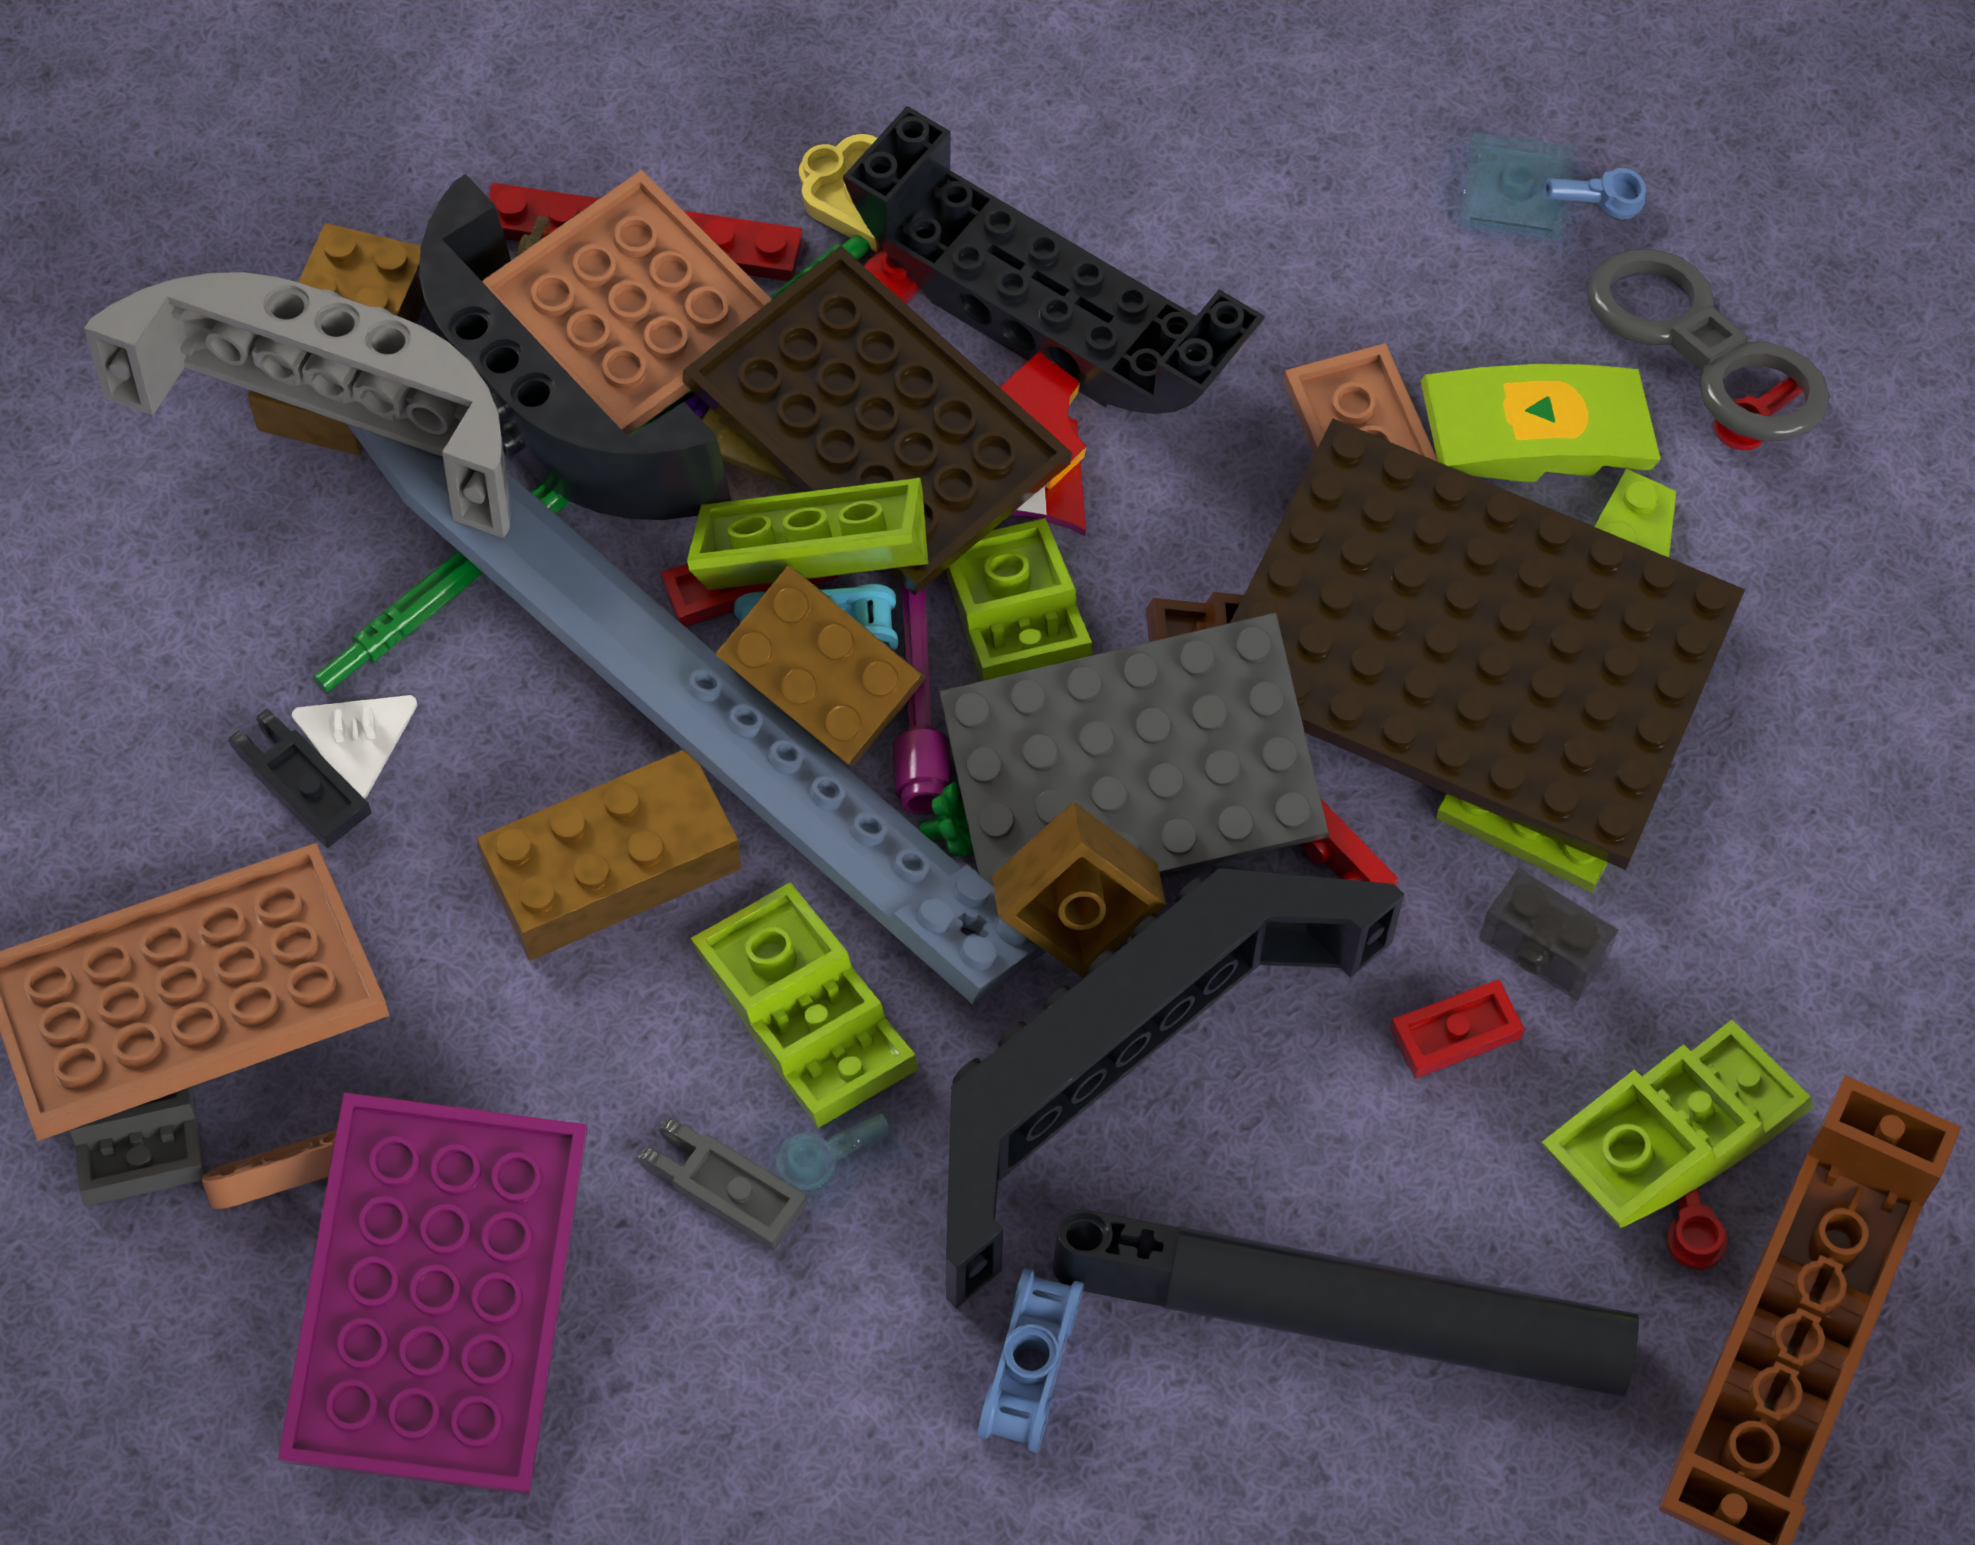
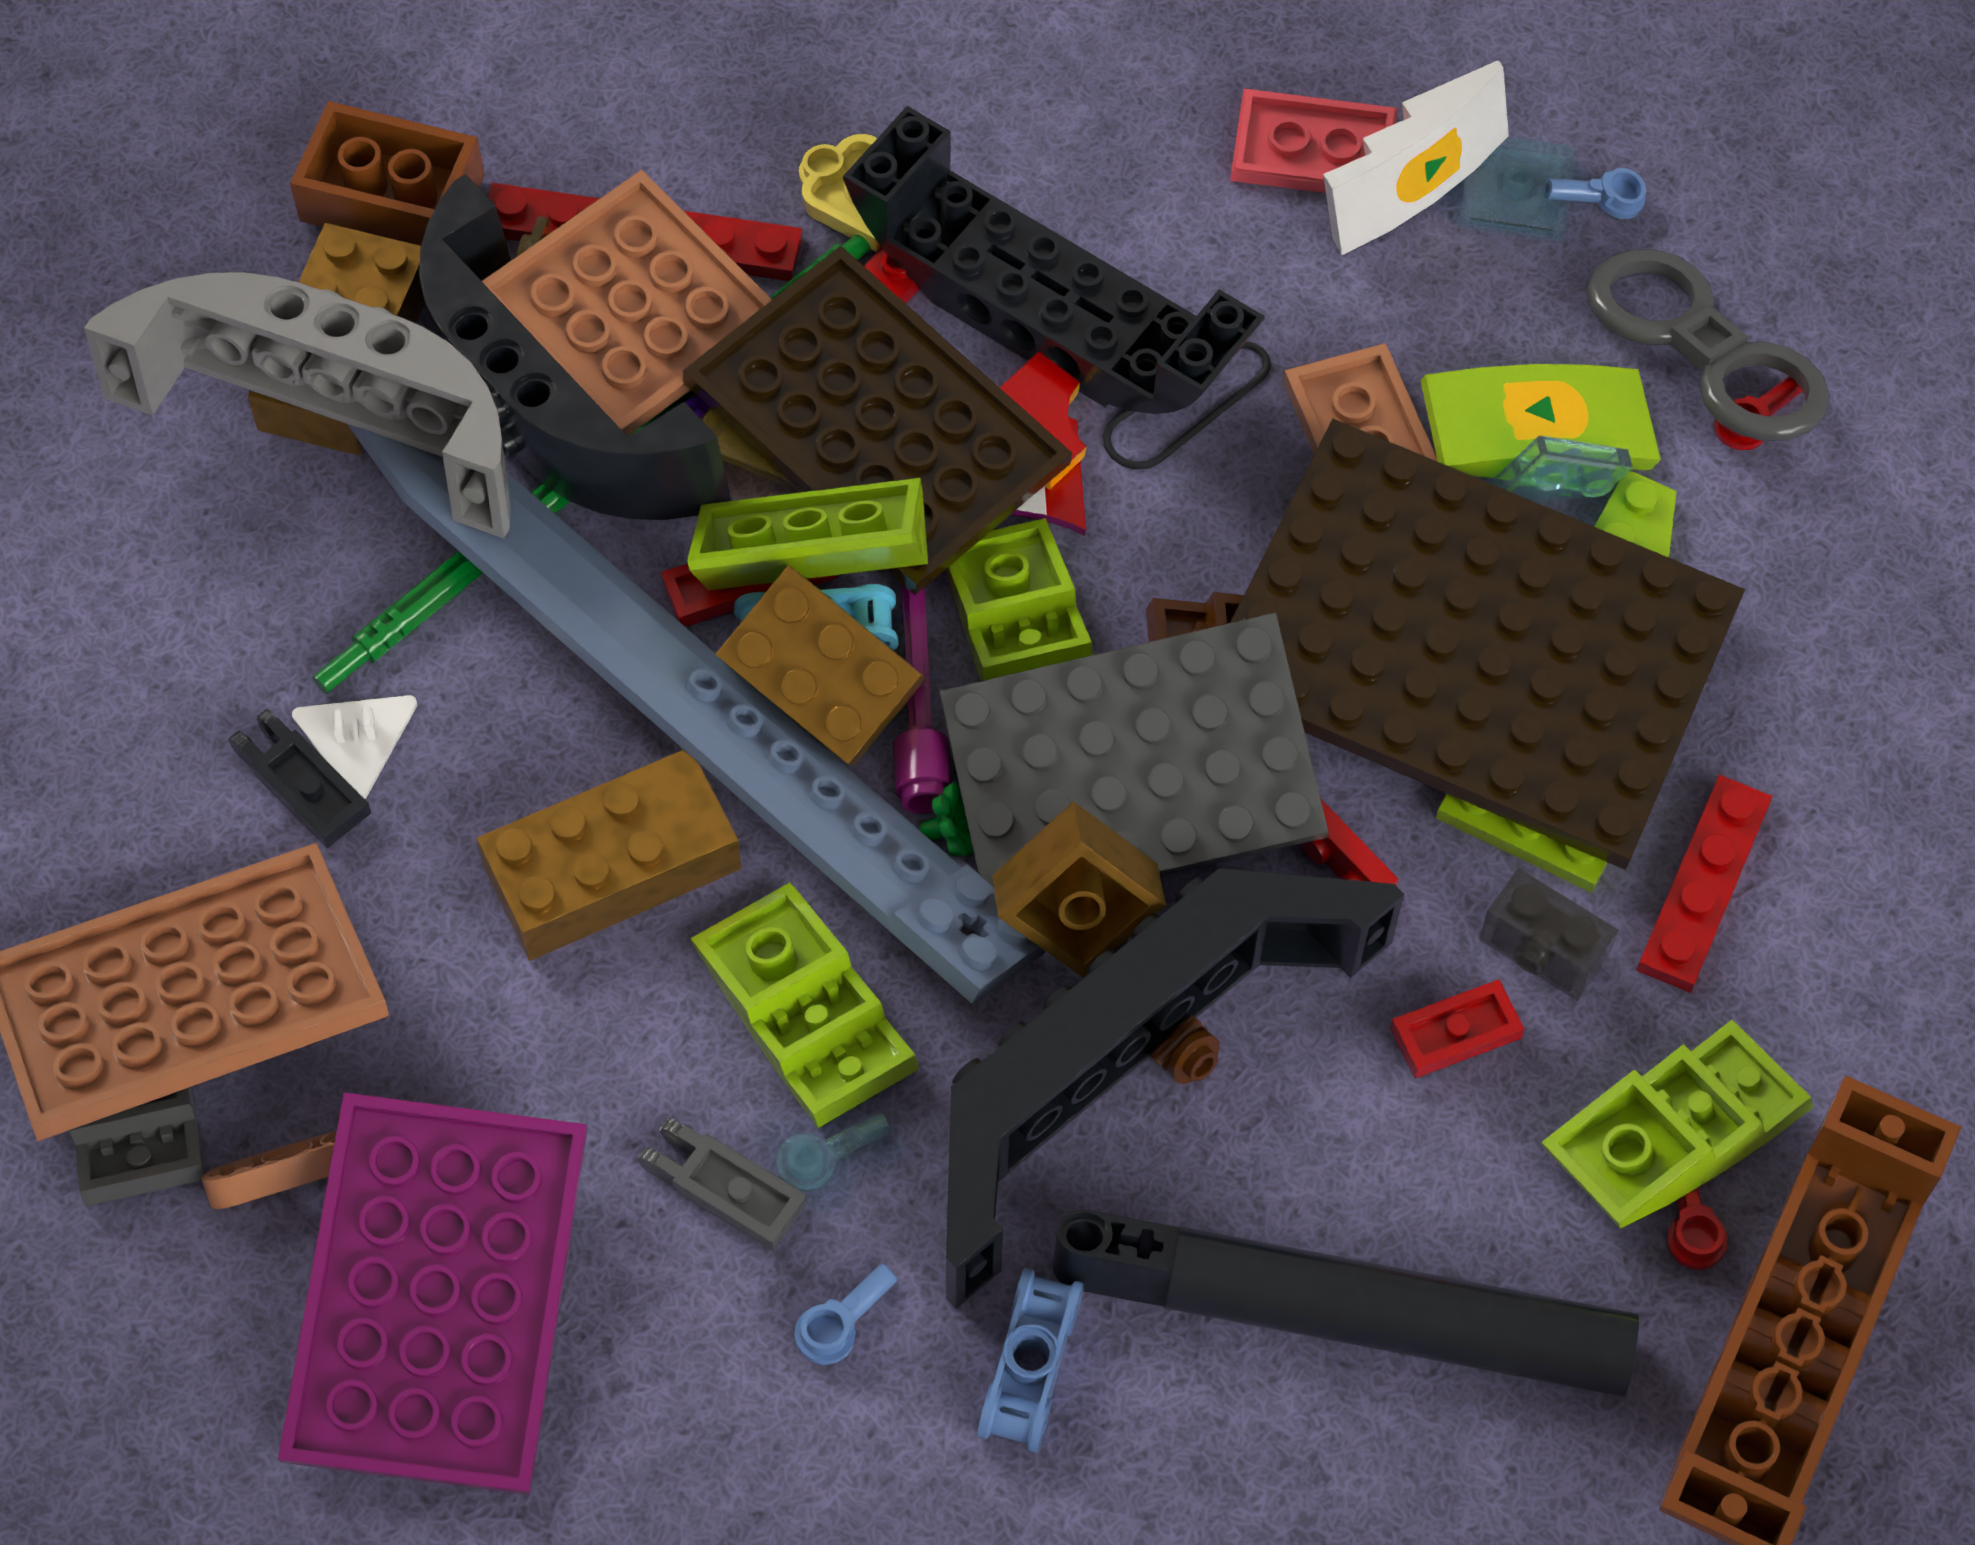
(379, 172): none -> dark orange brick
(828, 1330): none -> medium blue plate
(1187, 1052): none -> reddish brown plate
(1196, 428): none -> black piece
(1300, 138): none -> coral tile
(1418, 159): none -> white slope
(1563, 470): none -> clear light blue wing
(1704, 883): none -> red plate

